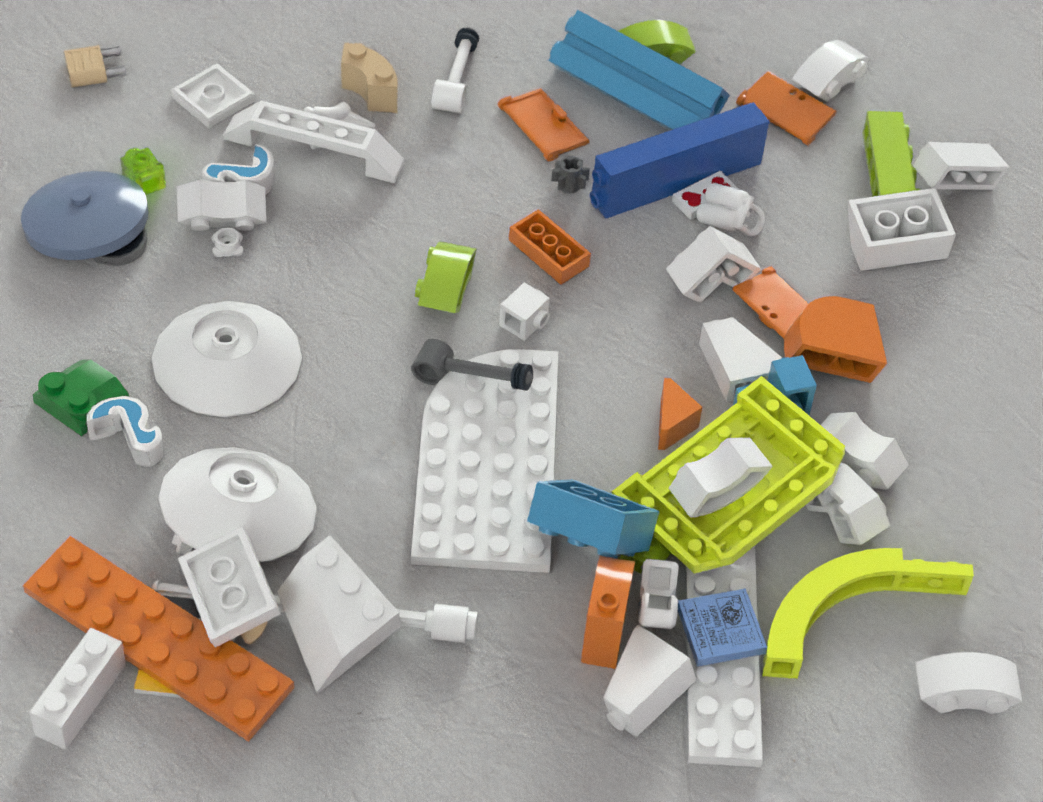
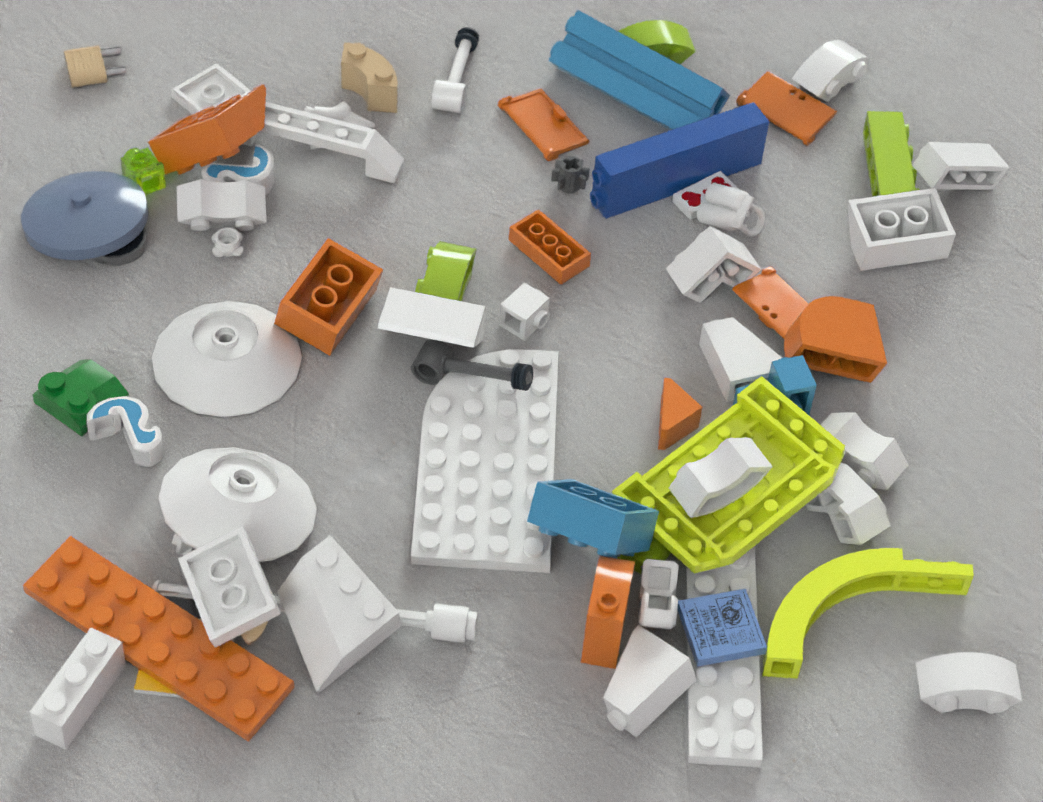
(211, 132): none -> orange wedge
(328, 296): none -> orange brick
(433, 317): none -> white slope

